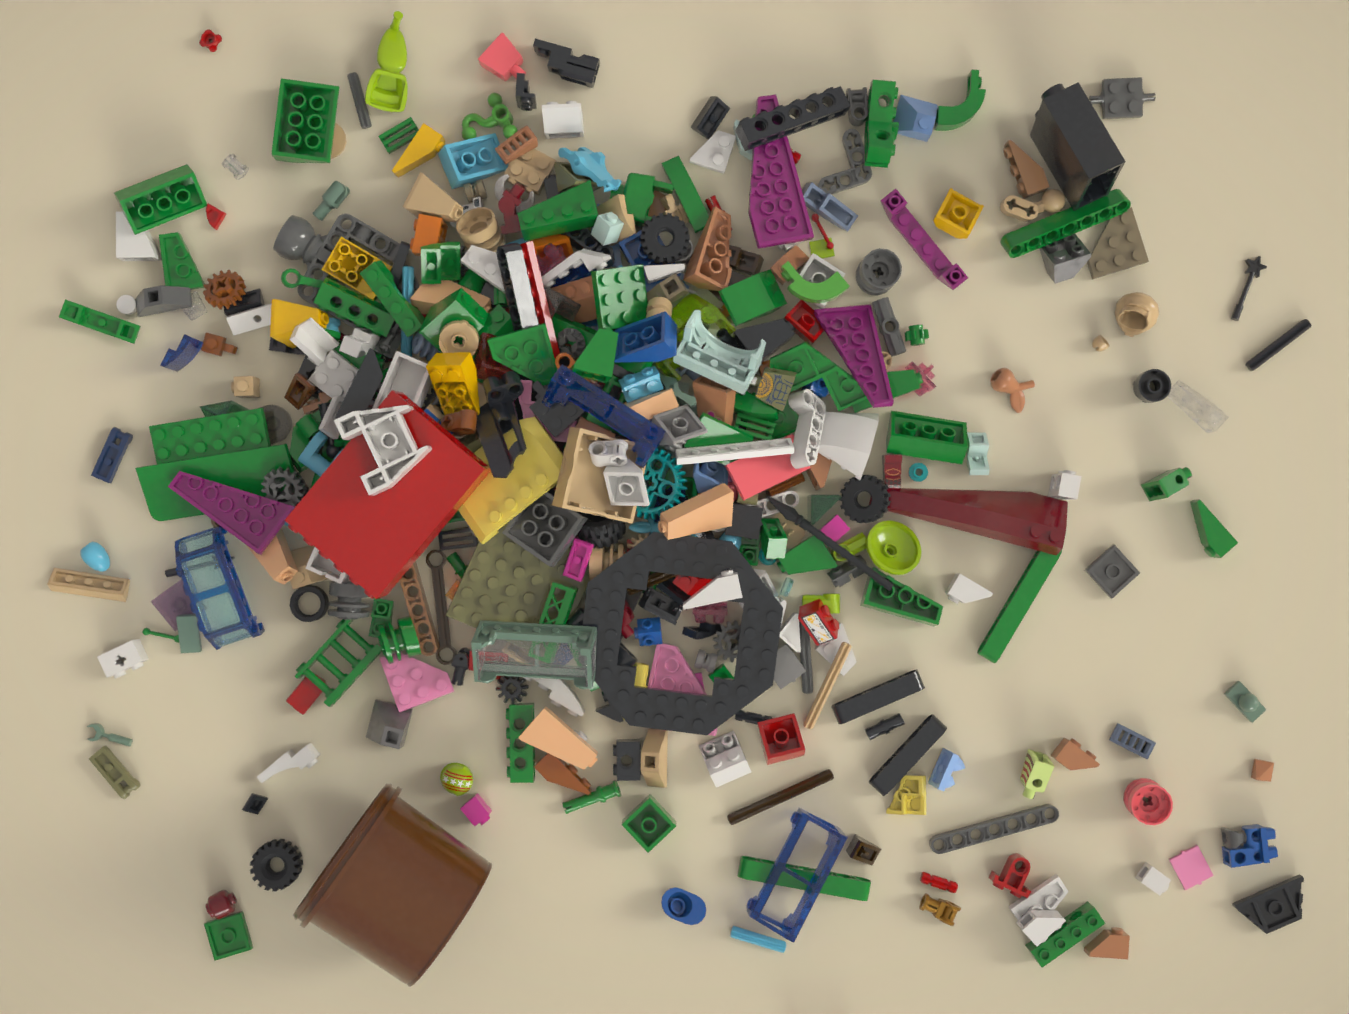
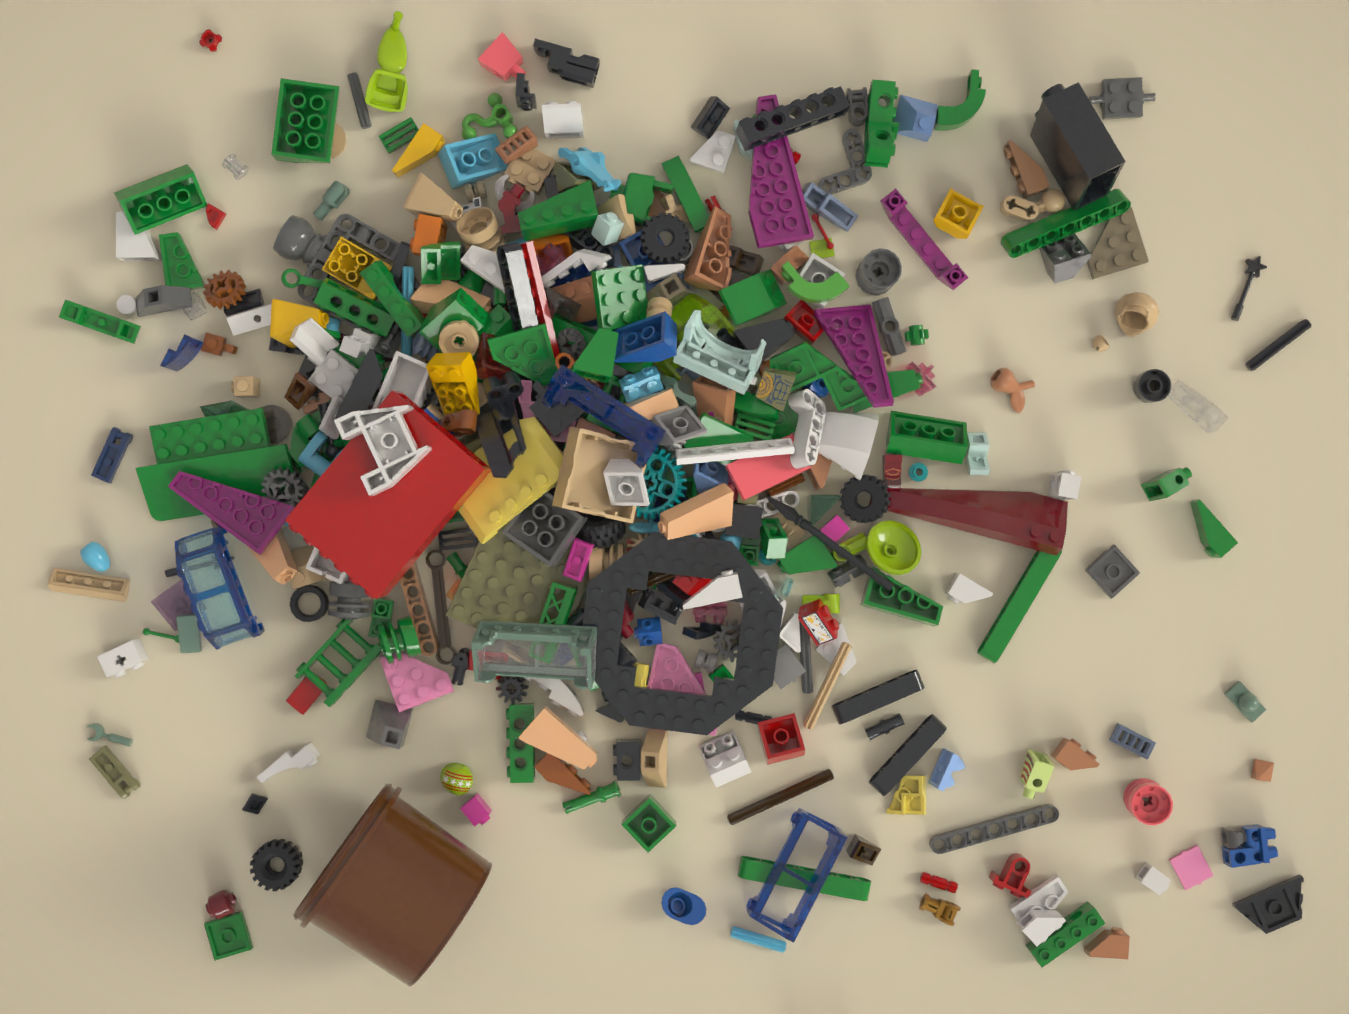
(607, 453): white piece -> none

